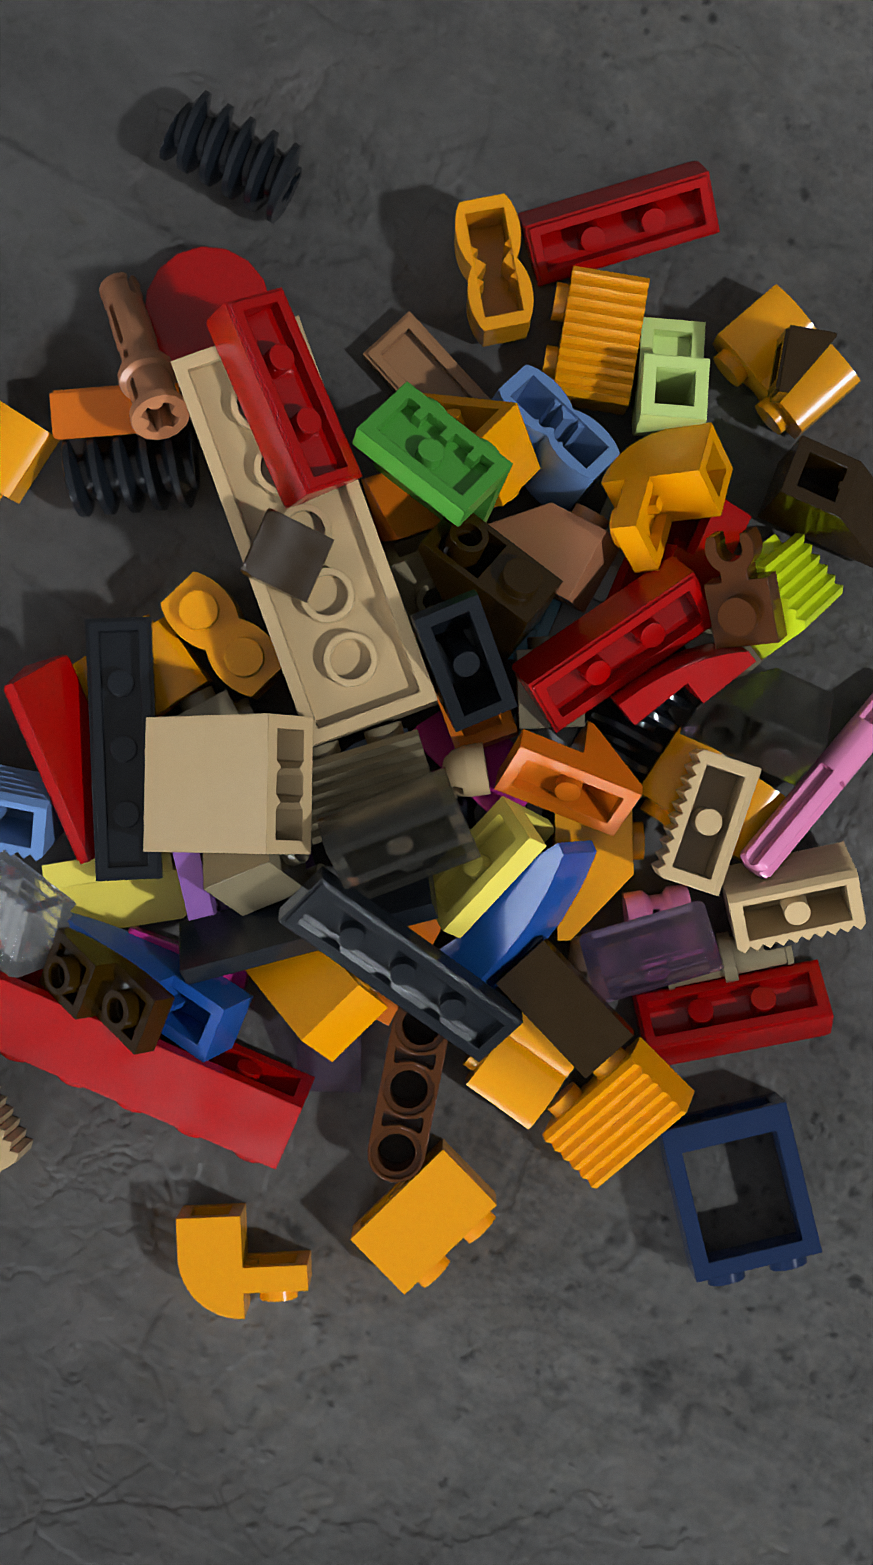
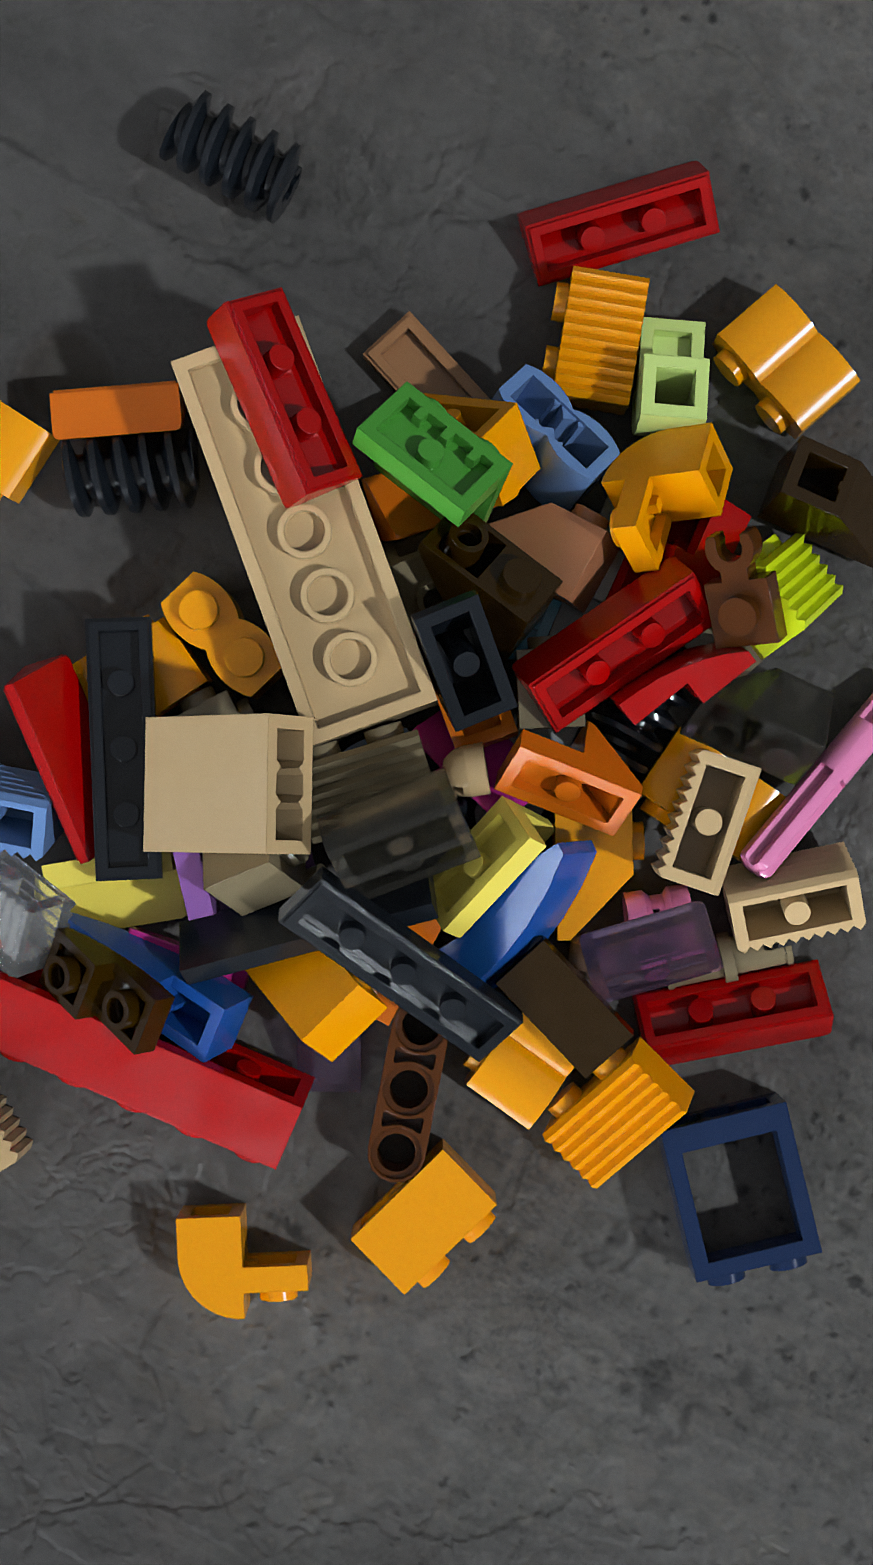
(145, 370): nougat pin -> none
(190, 291): red tile -> none
(287, 555): dark brown slope -> none
(498, 284): light orange brick -> none
(794, 355): dark brown slope -> none

